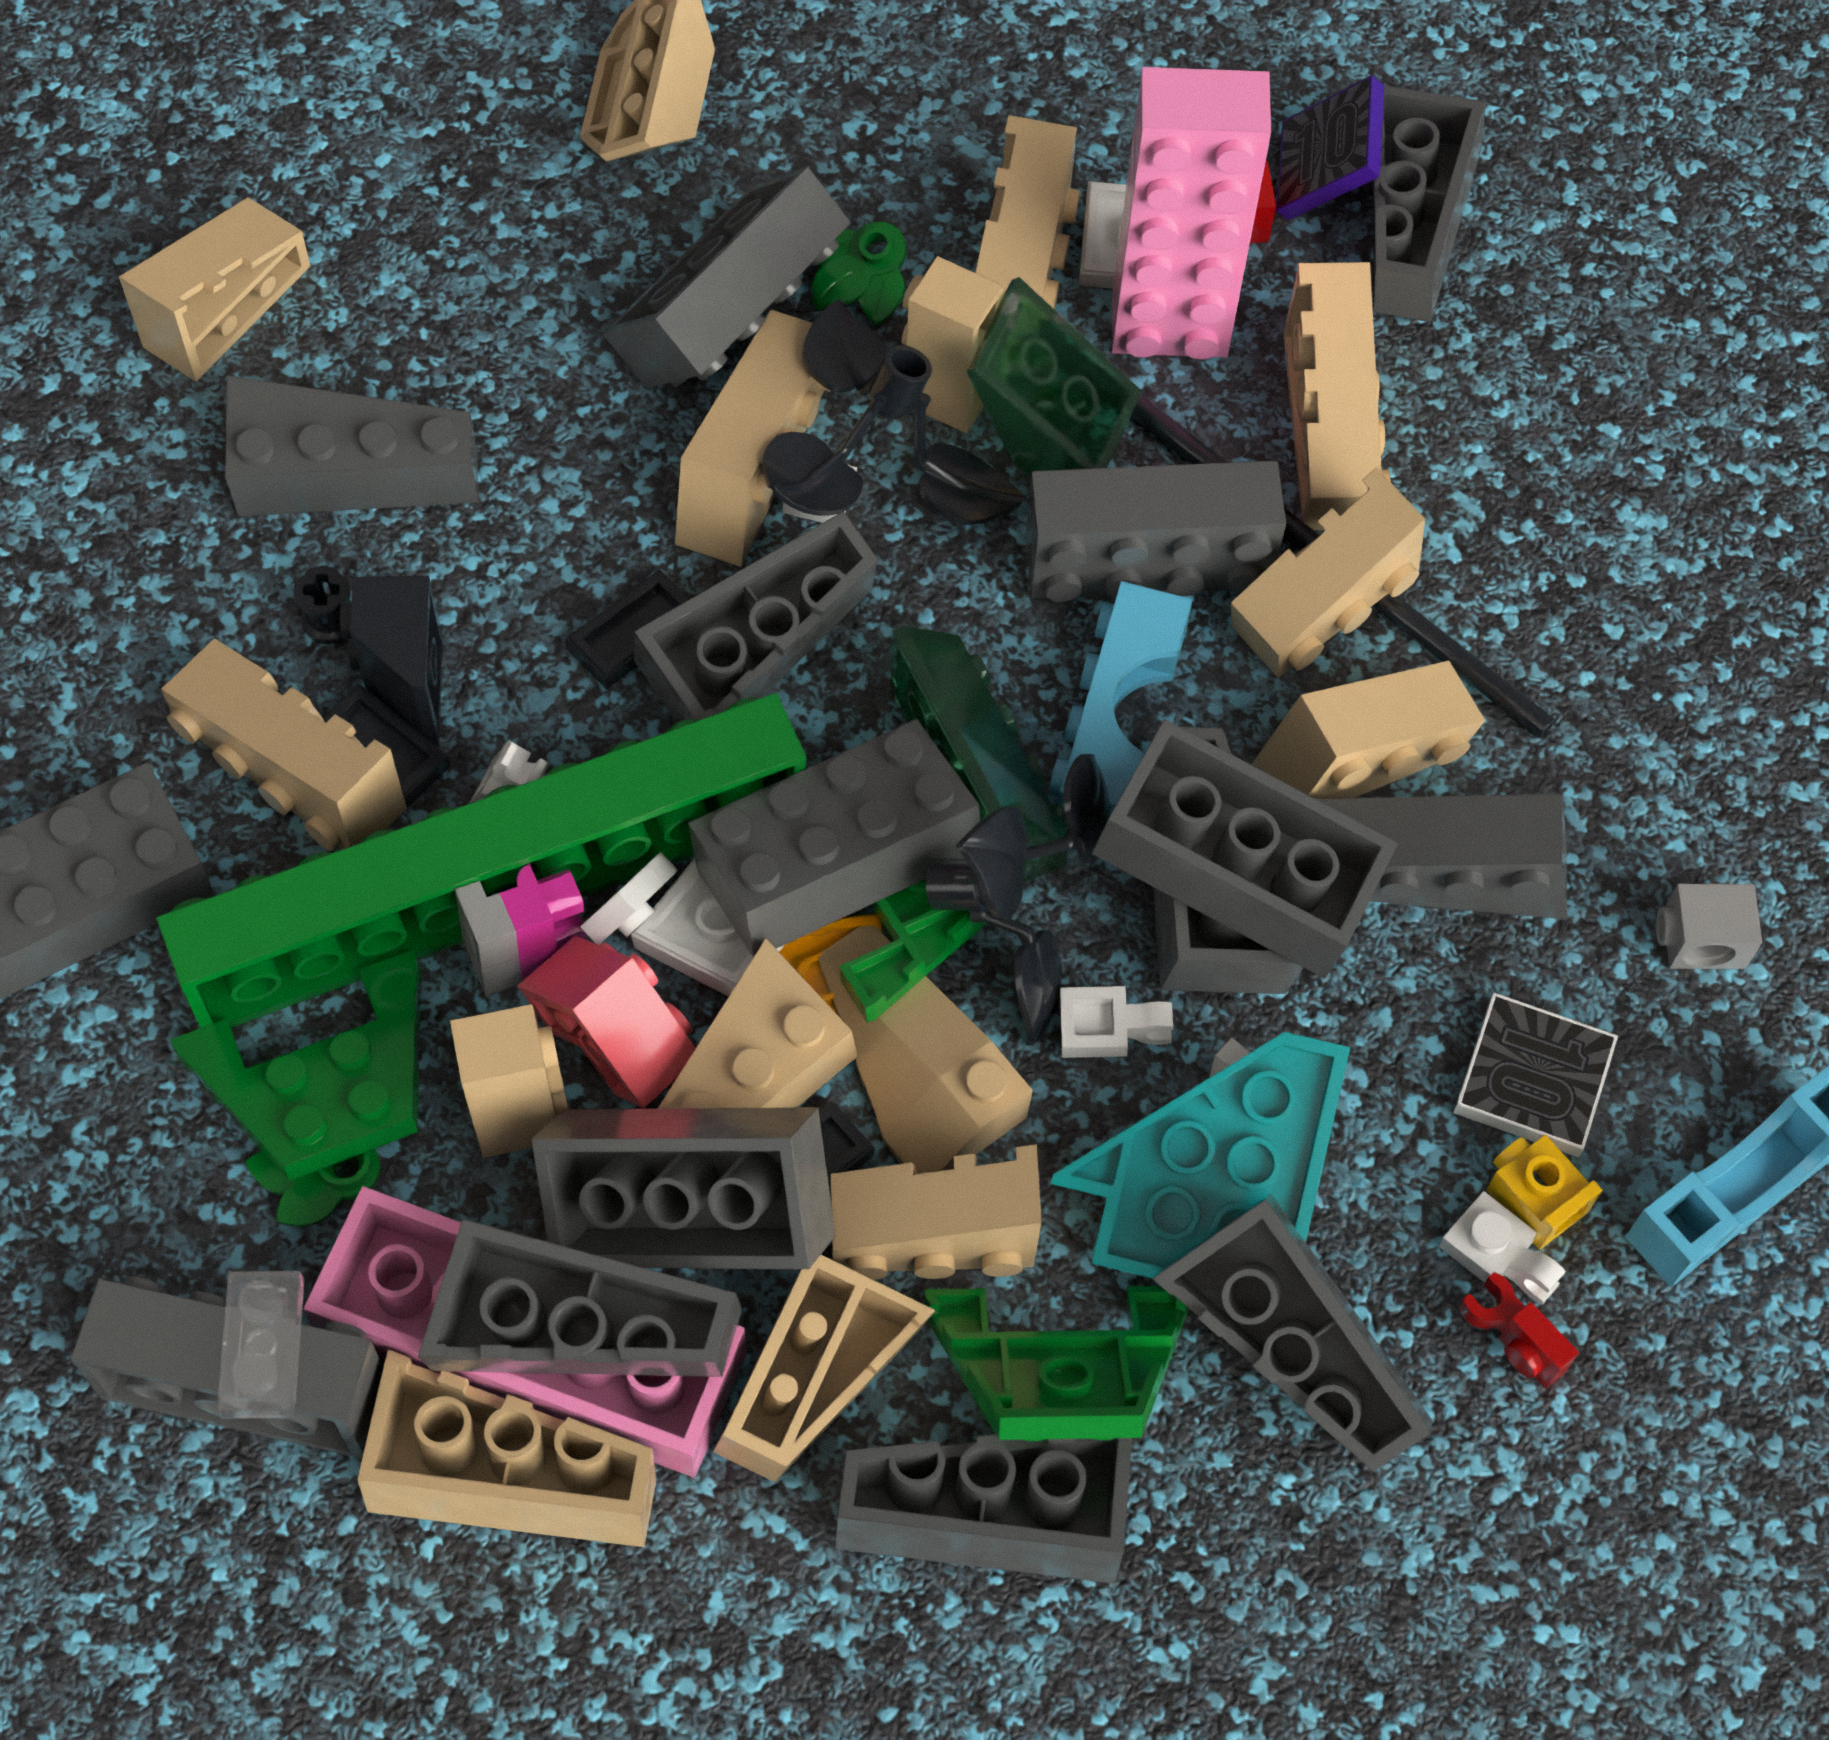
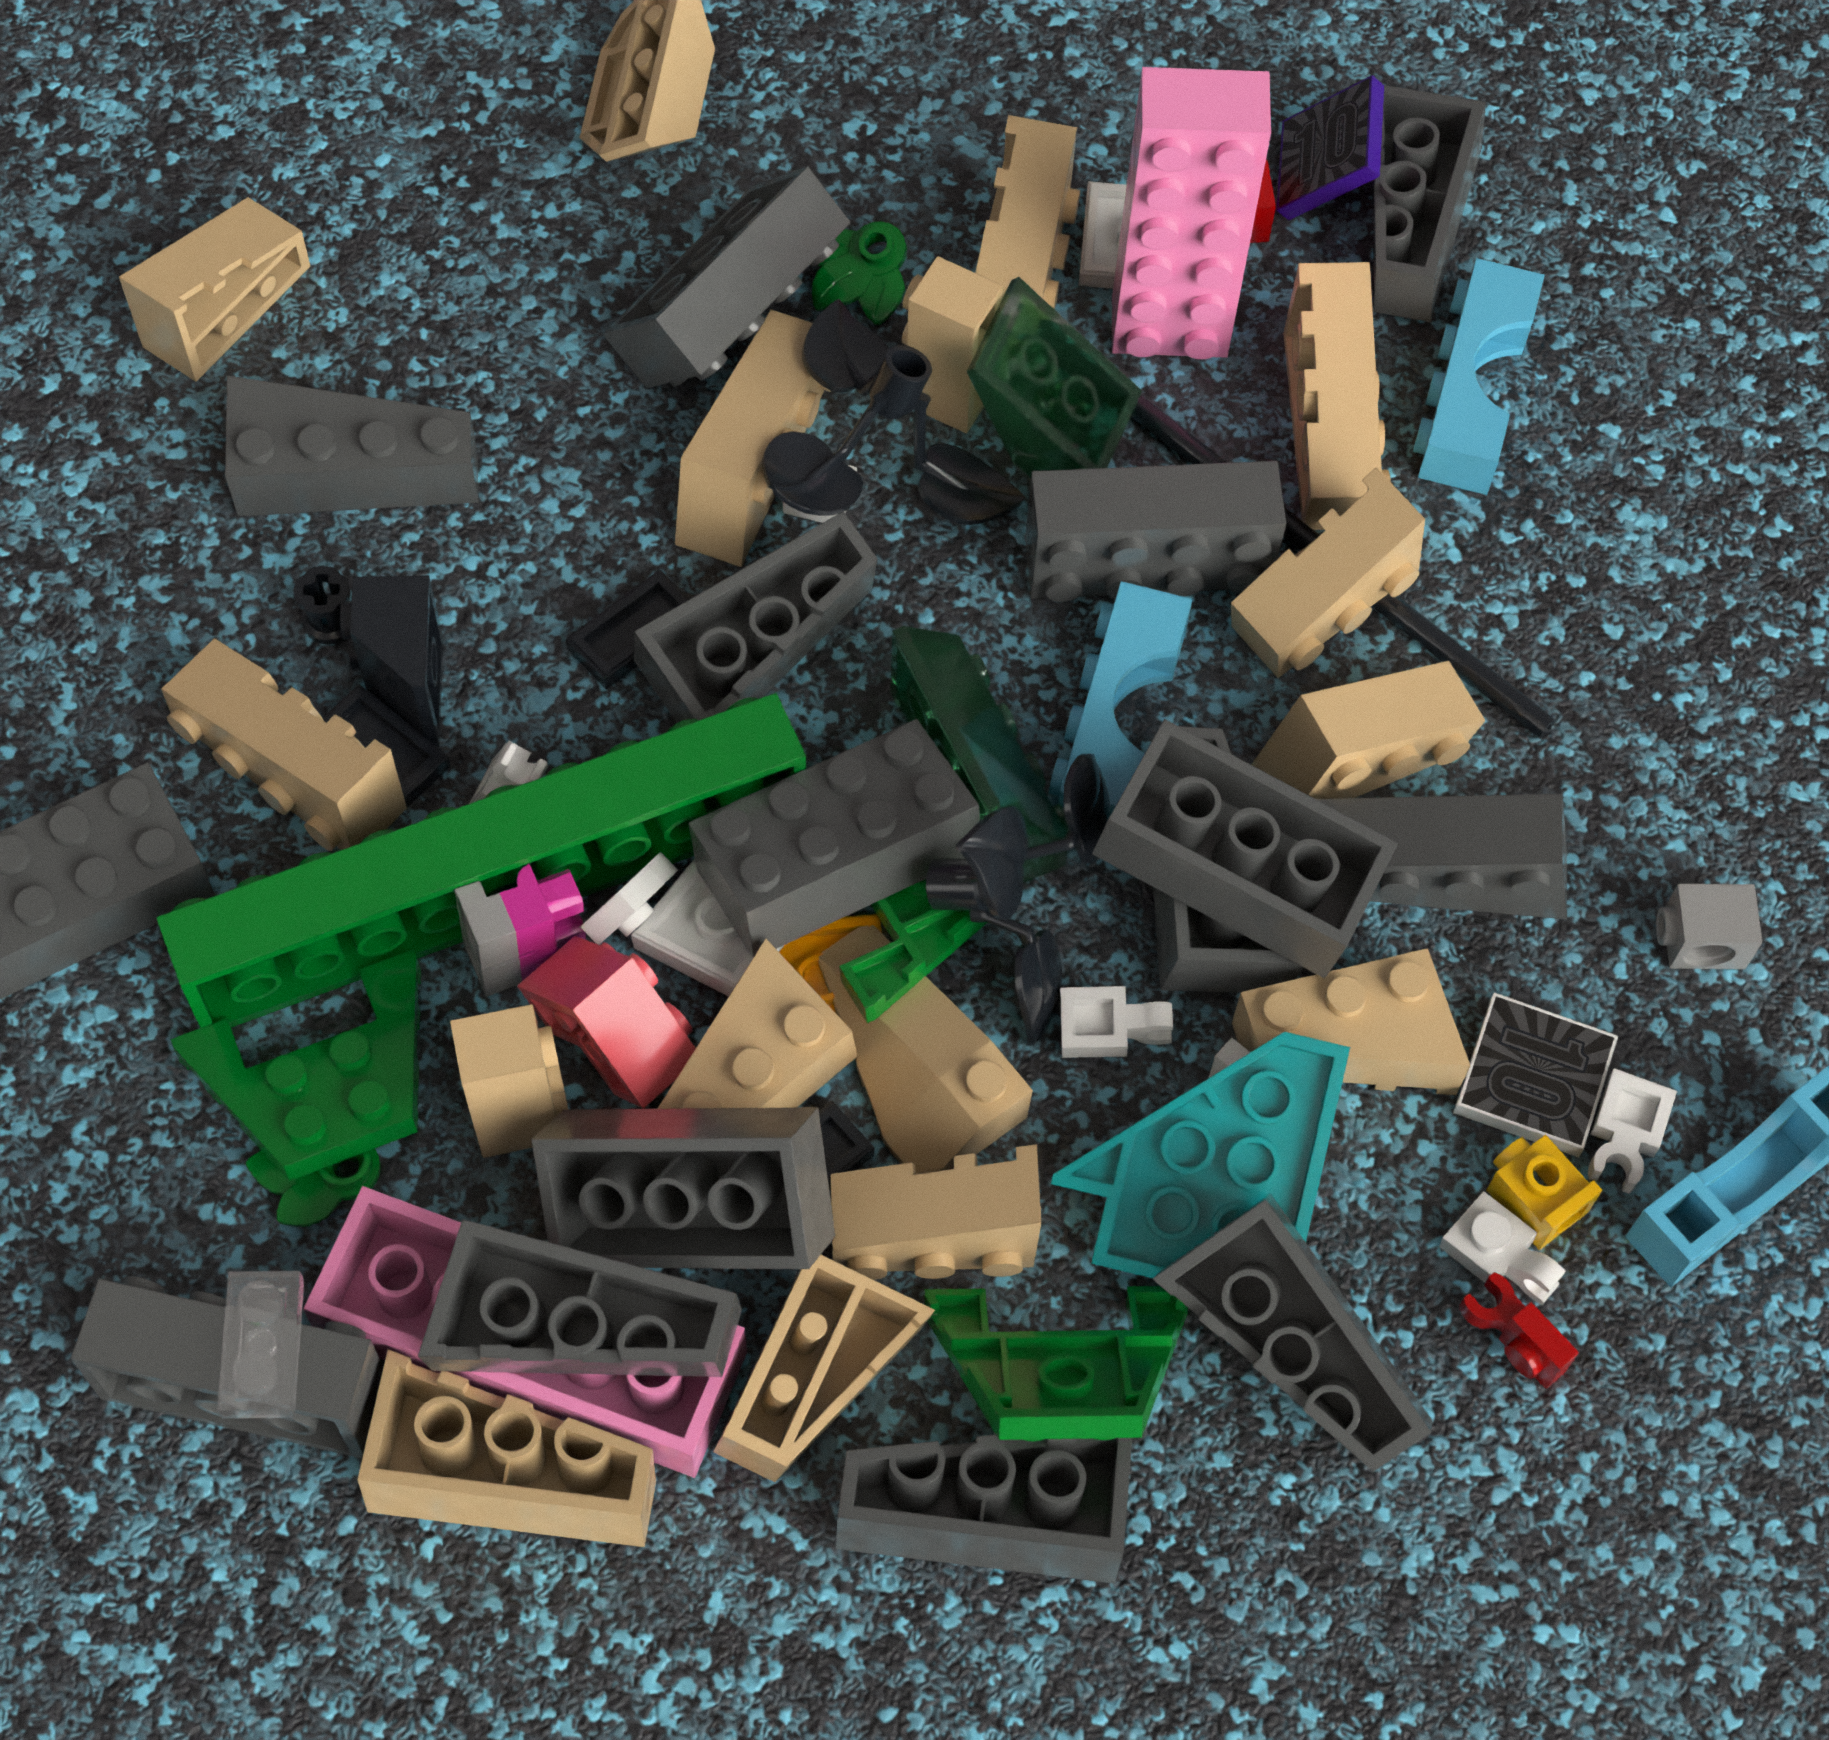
(1381, 1009): none -> tan wedge
(1467, 427): none -> medium azure arch
(1632, 1121): none -> white plate

